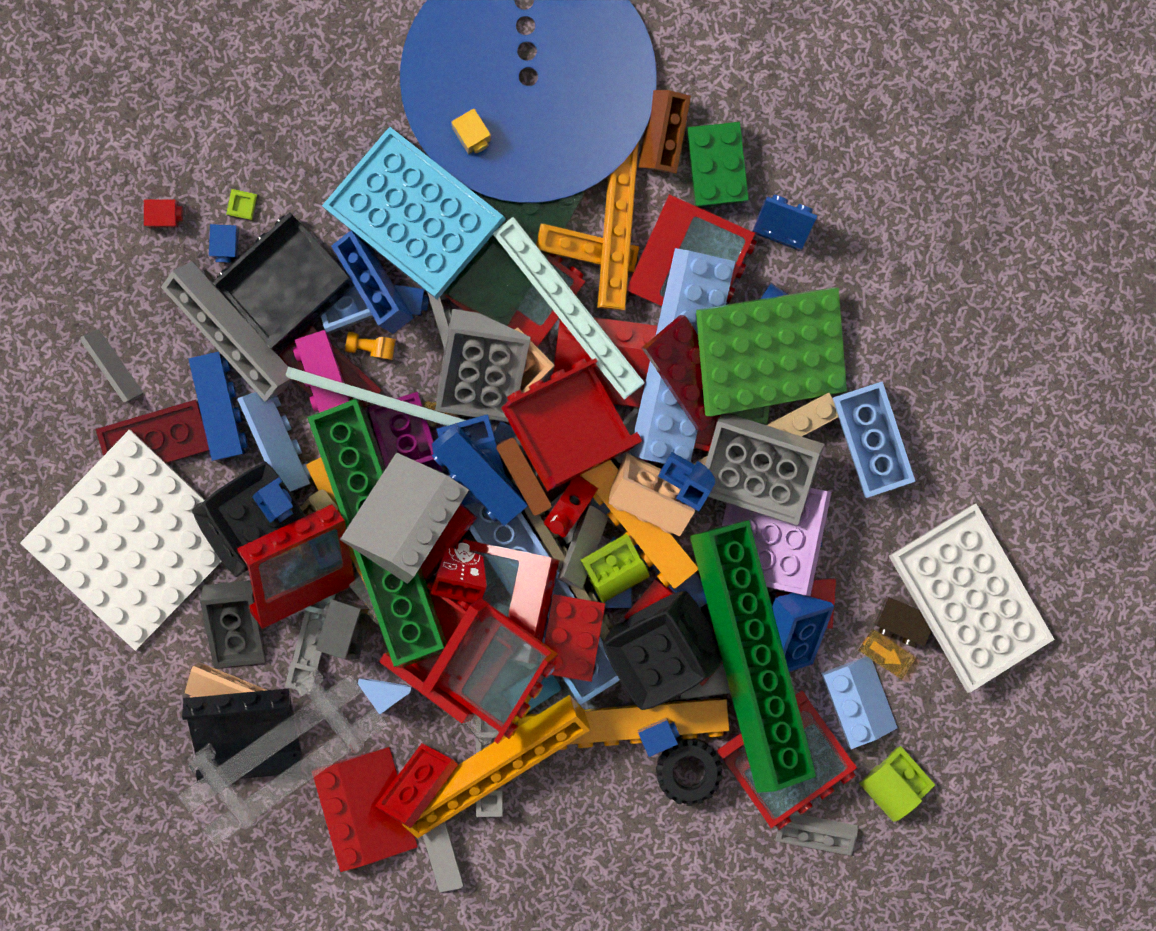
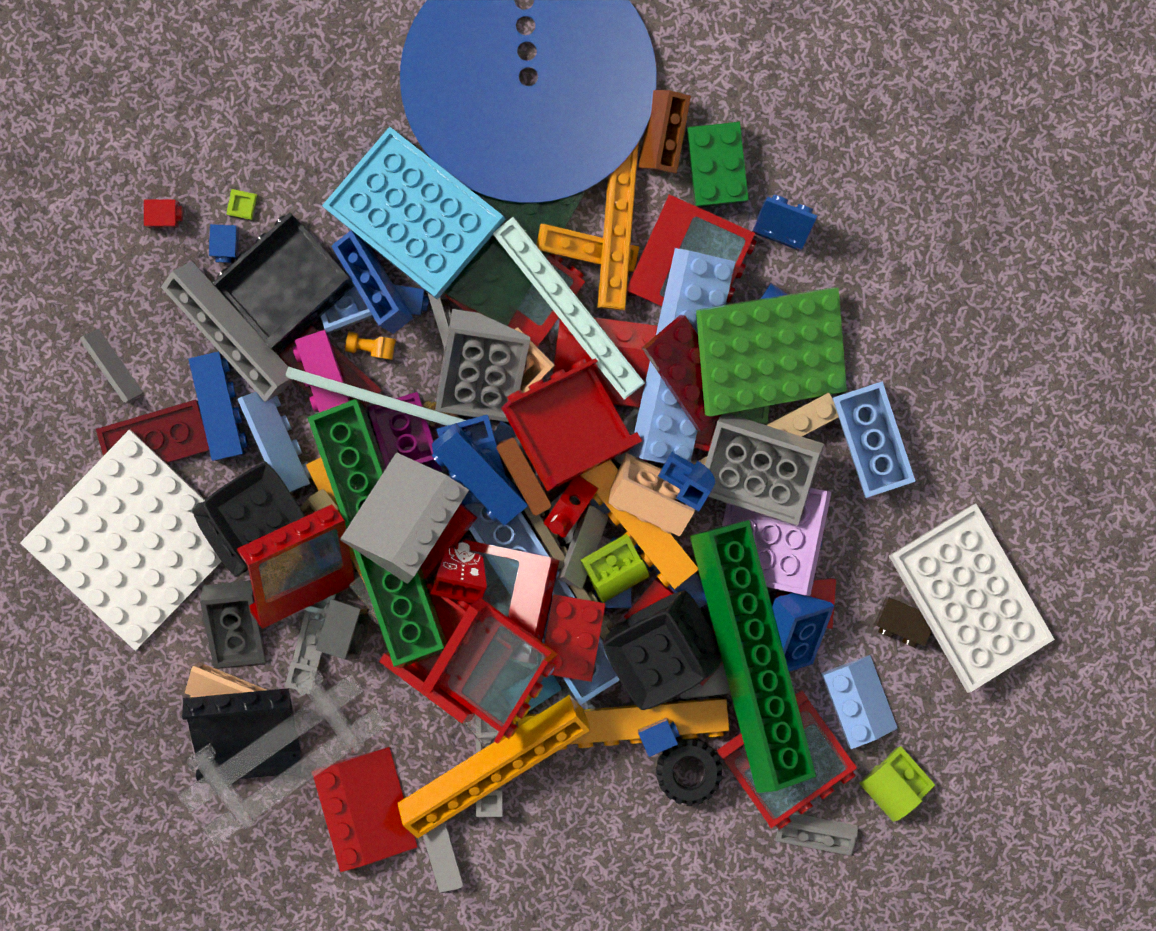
(274, 501): blue brick -> none
(383, 693): light blue slope -> none
(416, 785): red plate -> none
(471, 132): yellow brick -> none
(887, 654): clear yellow tile -> none

